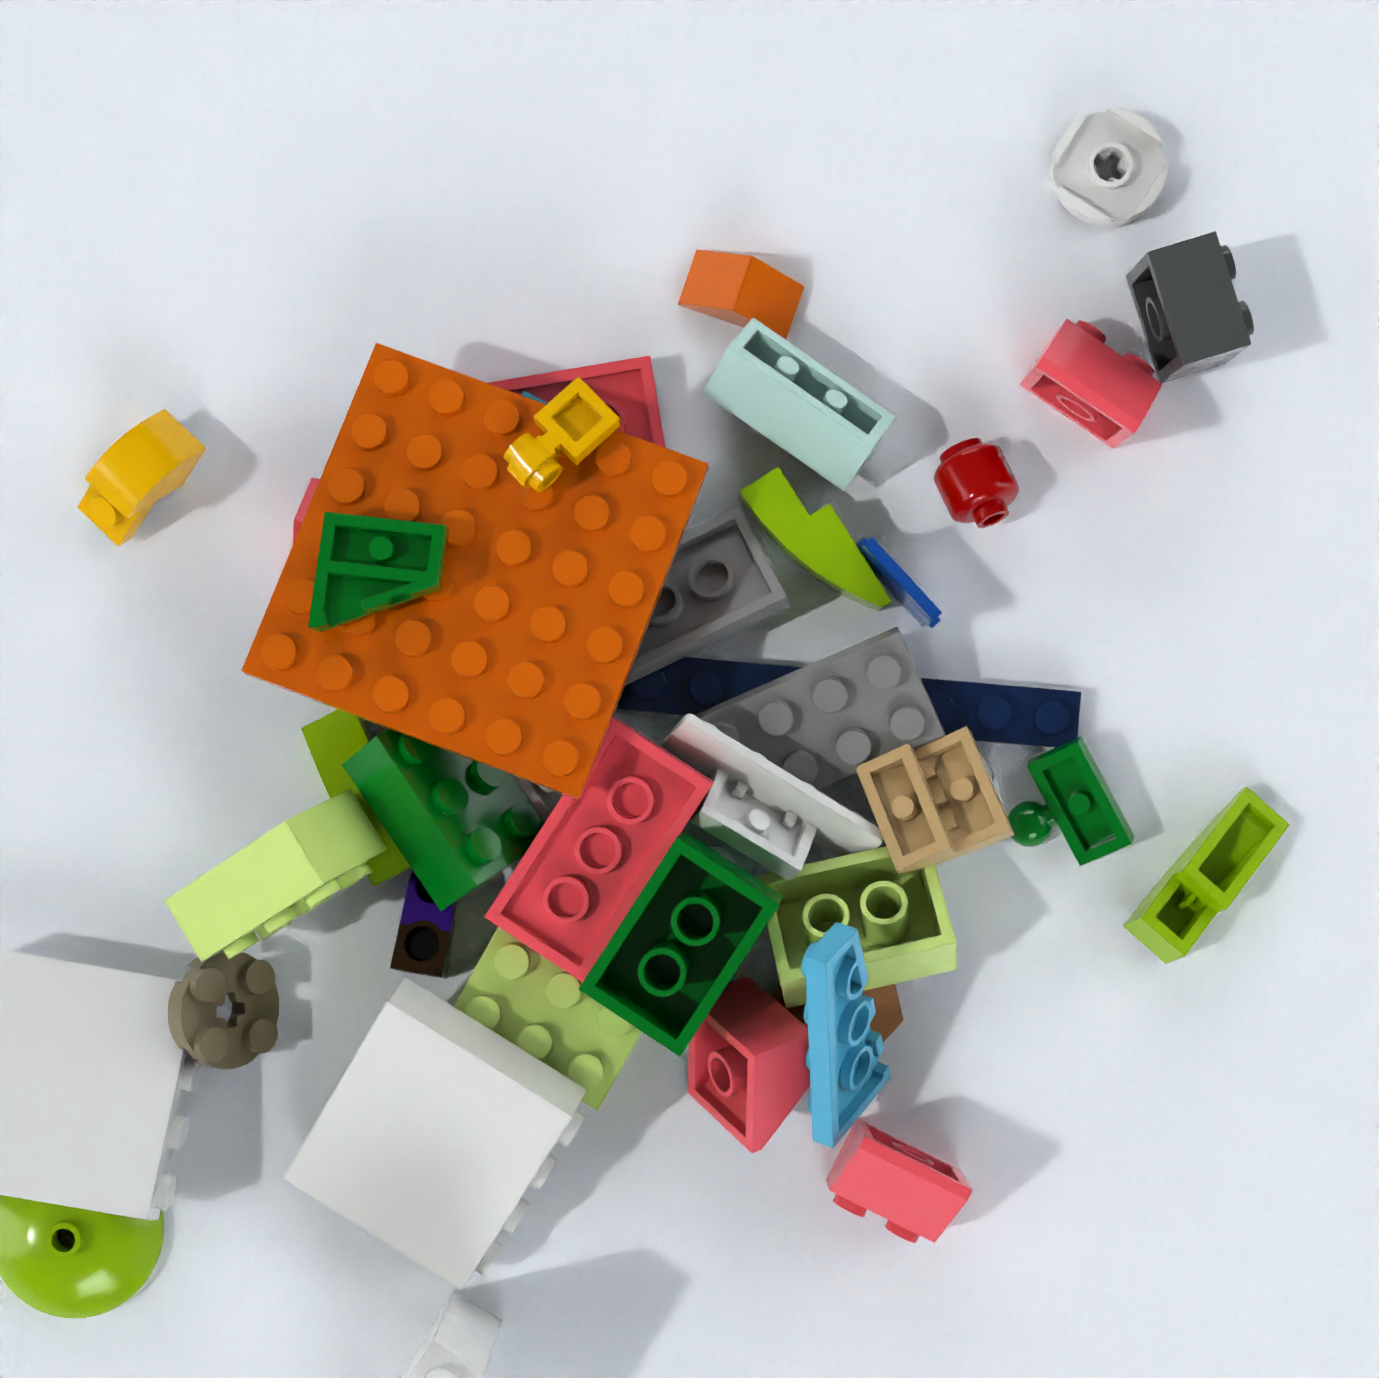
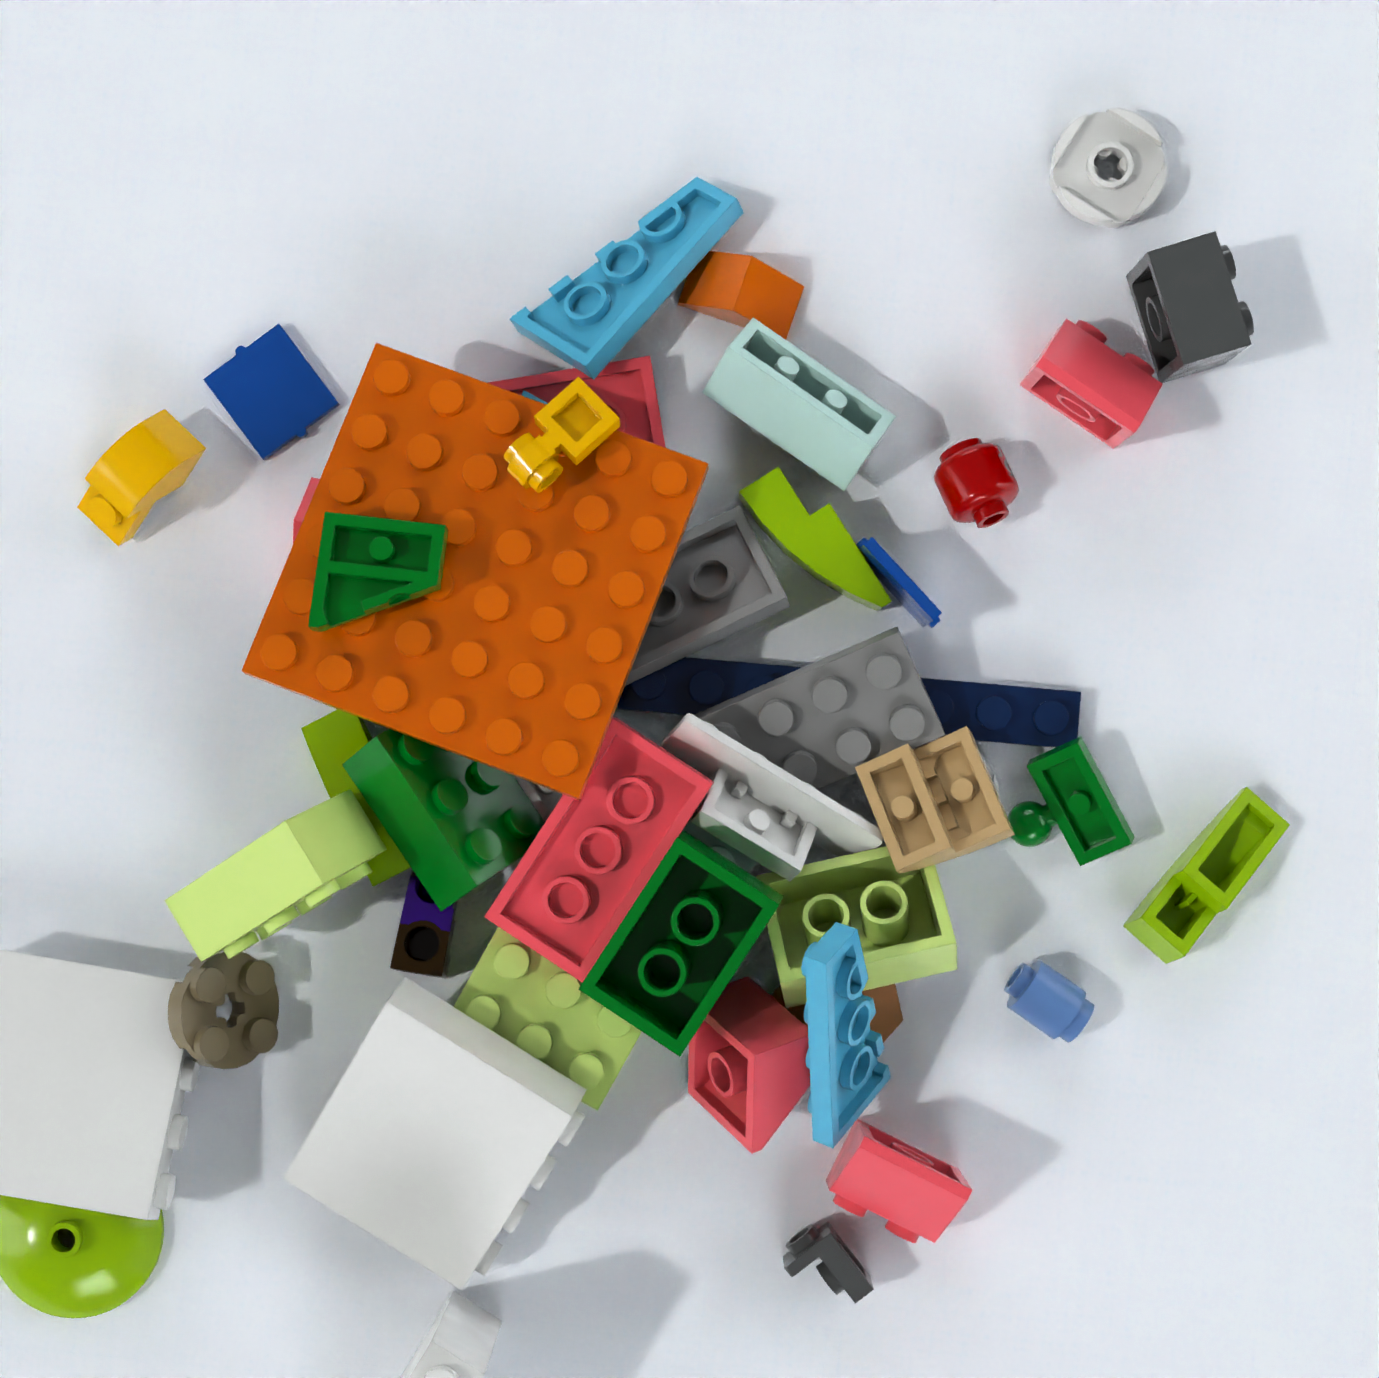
(271, 392): none -> blue piece
(612, 299): none -> medium azure wing
(838, 1265): none -> dark grey bracket
(1048, 1001): none -> medium blue brick

